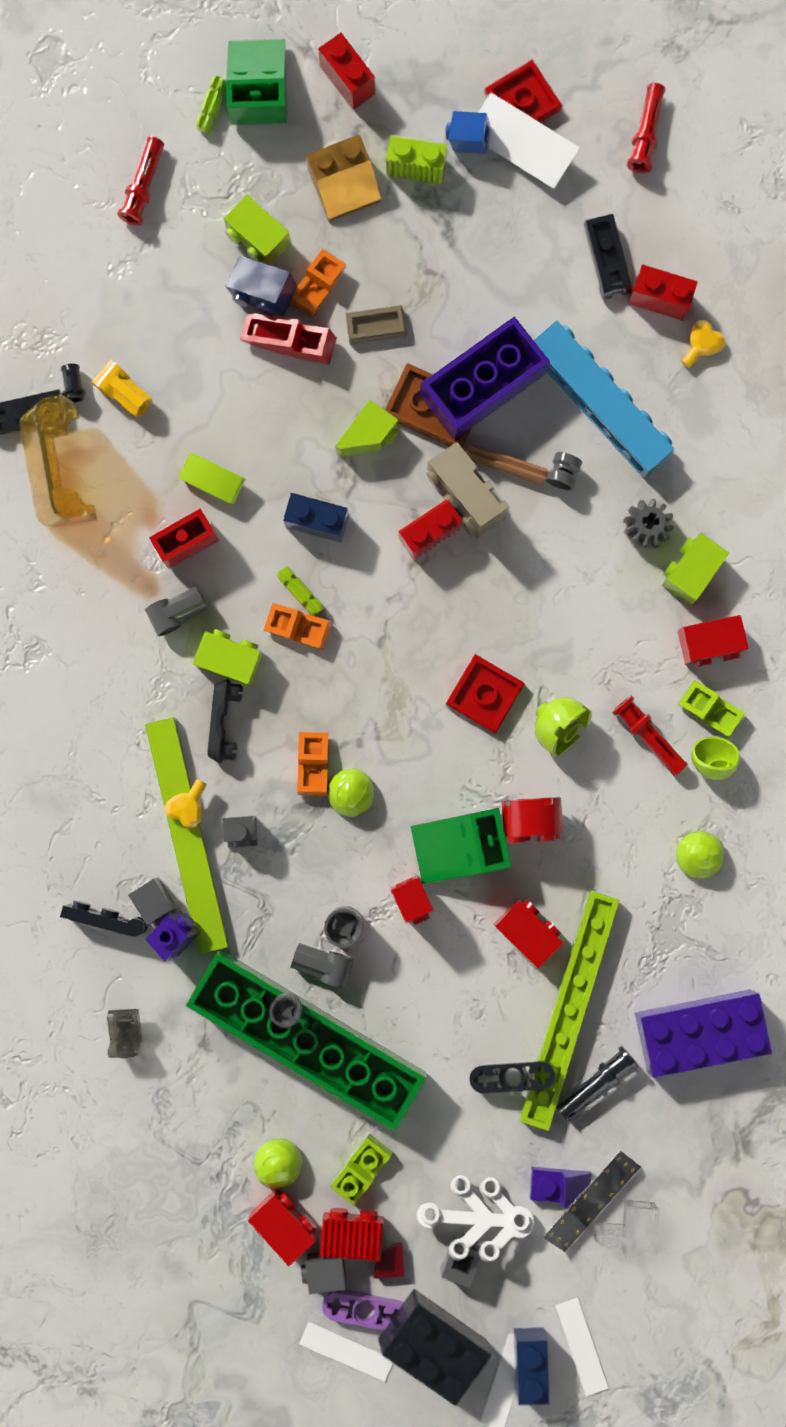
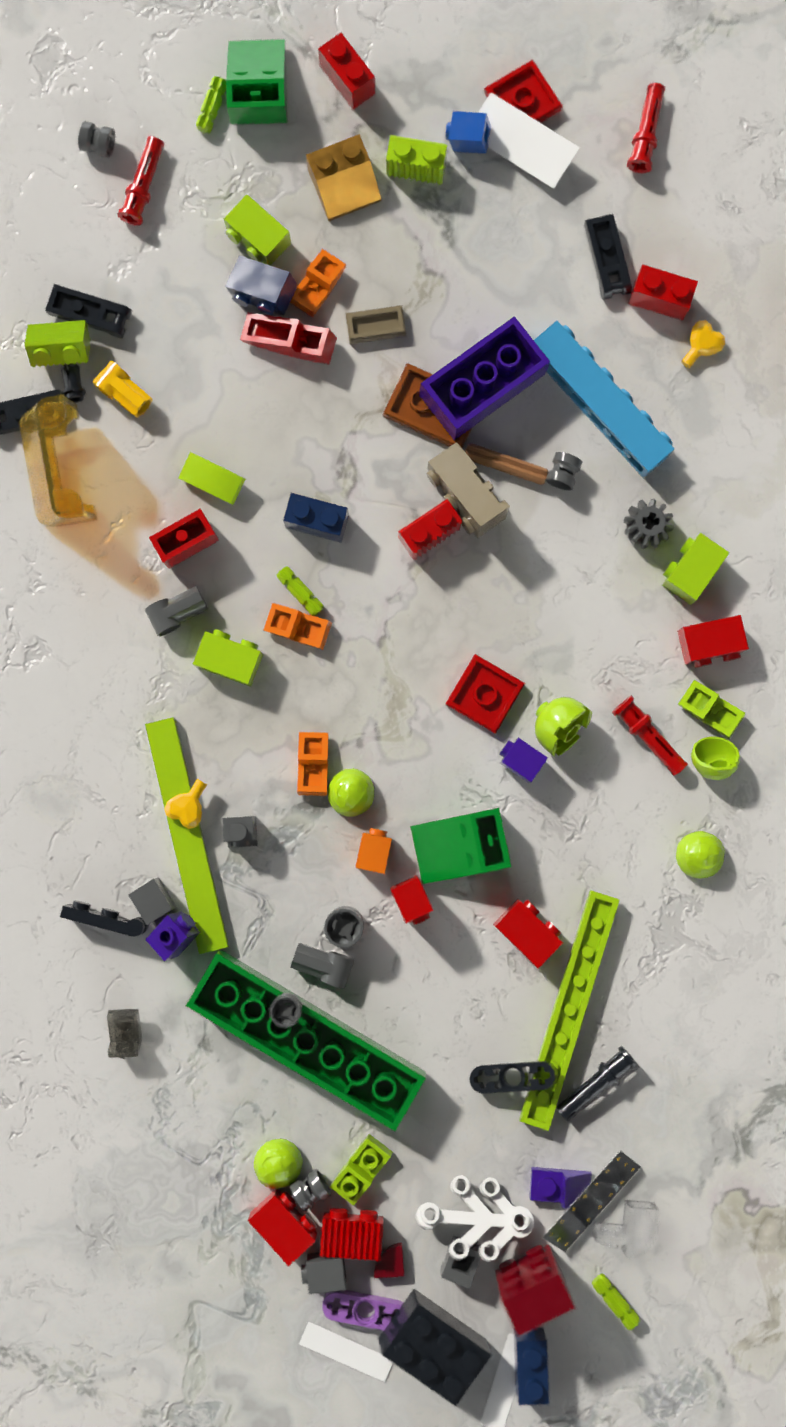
(57, 343): none -> lime brick
(78, 306): none -> black plate
(96, 139): none -> dark grey wheel
(222, 694): black piece -> none
(310, 1190): none -> dark grey wheel
(368, 432): lime slope -> none
(374, 851): none -> orange brick
(522, 759): none -> dark purple brick
(532, 818): red brick -> none
(533, 1289): none -> dark red brick
(581, 1346): white sticker -> none
(615, 1301): none -> lime axle
(703, 1033): dark purple brick -> none

